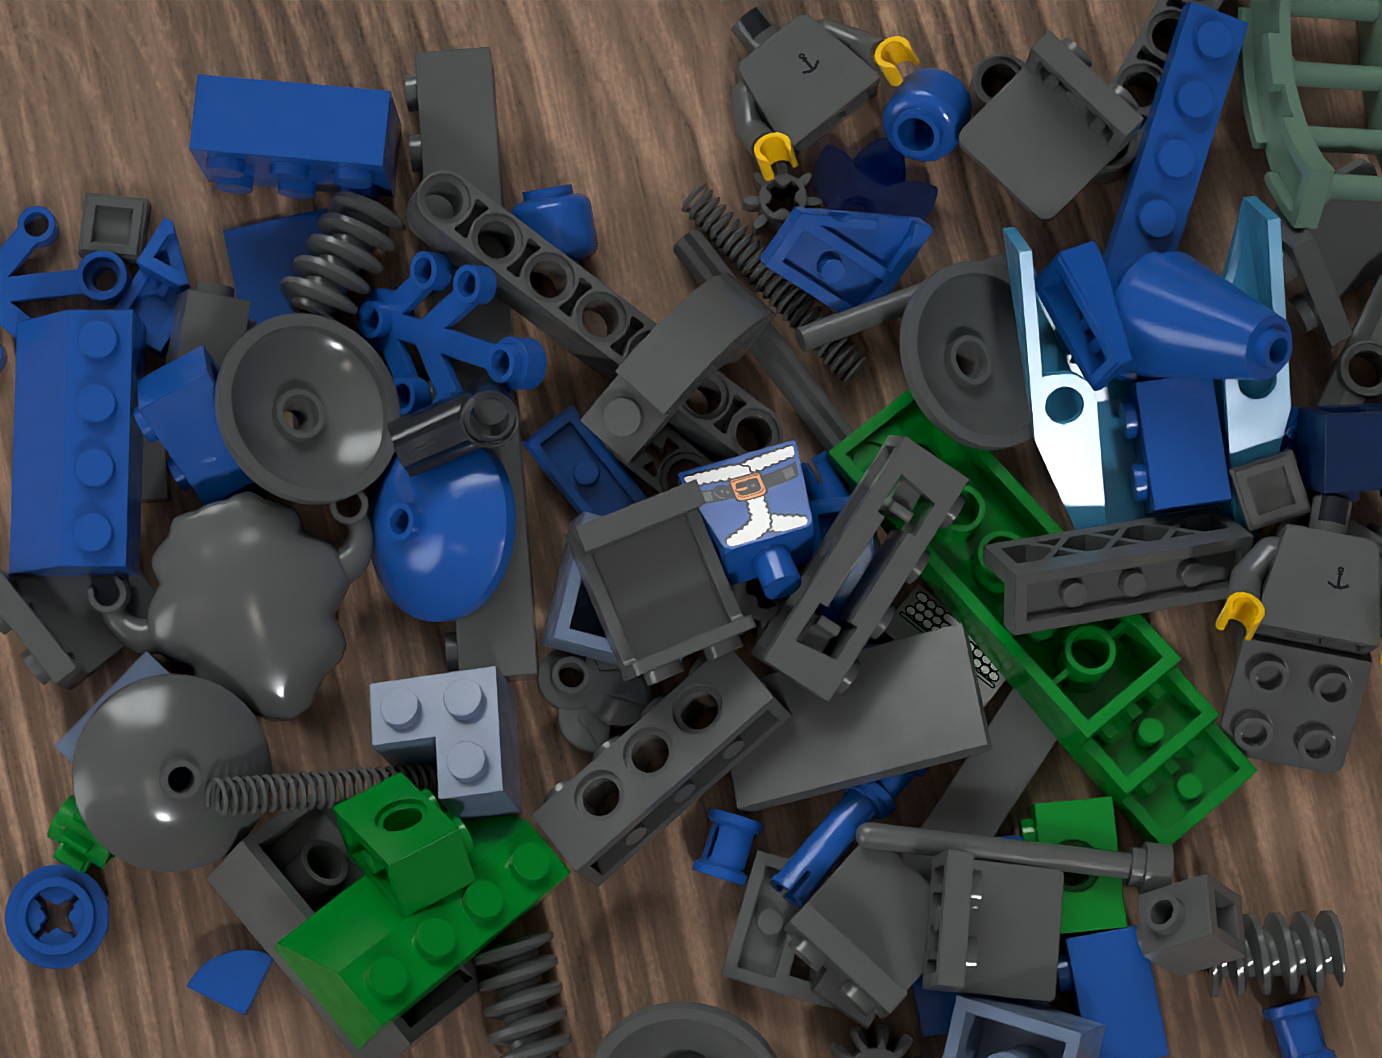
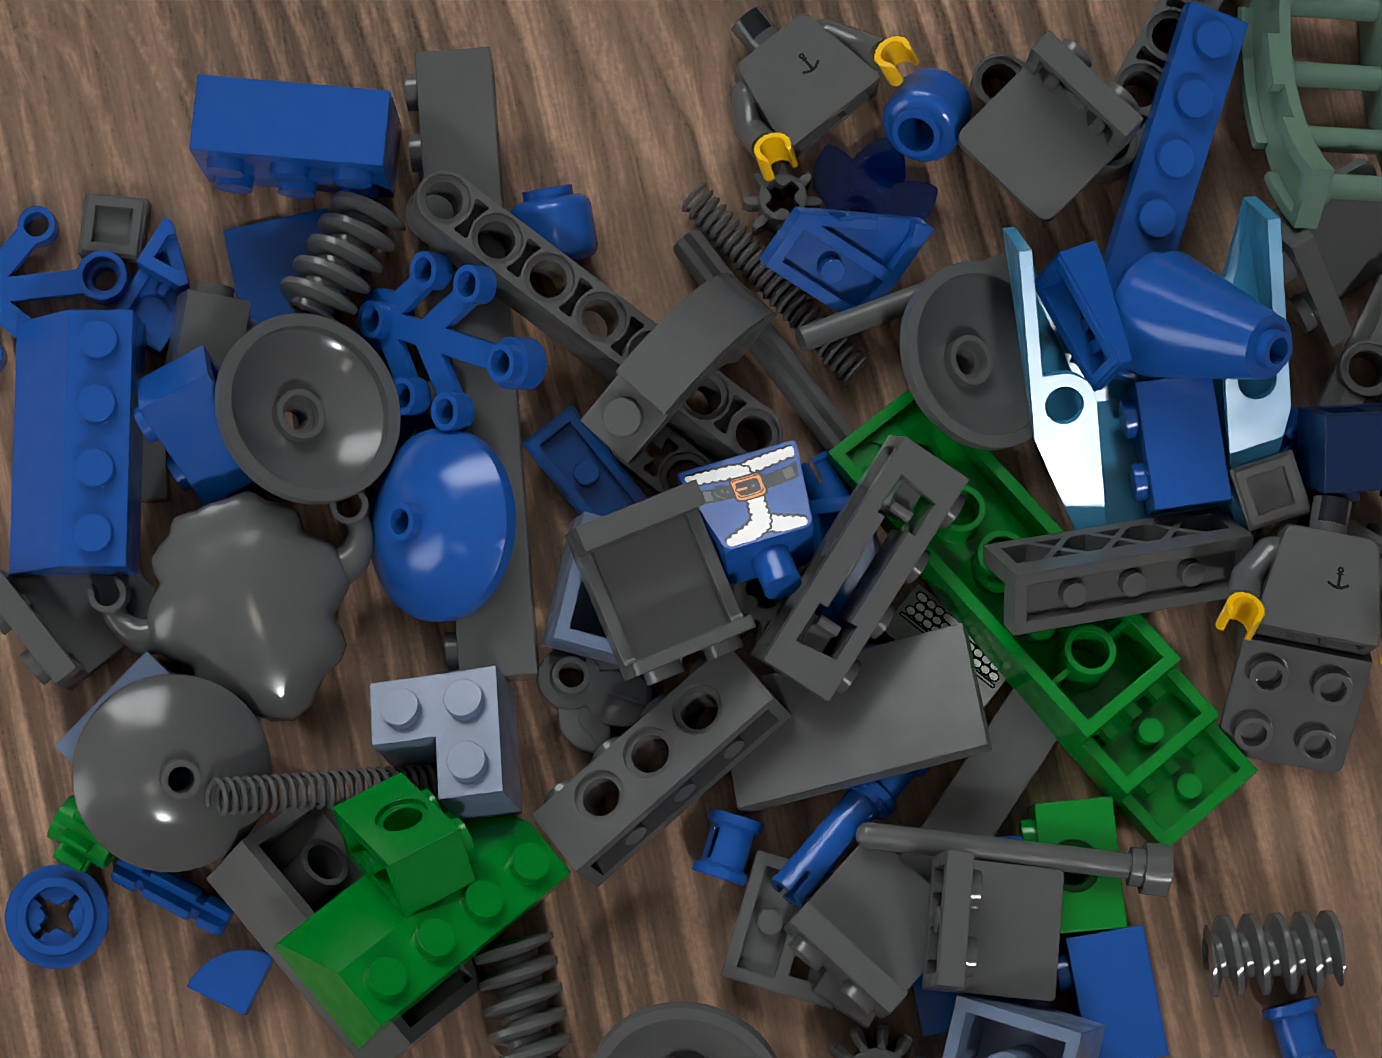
(175, 896): none -> blue axle
(449, 428): black piece -> none
(1191, 925): dark grey brick -> none

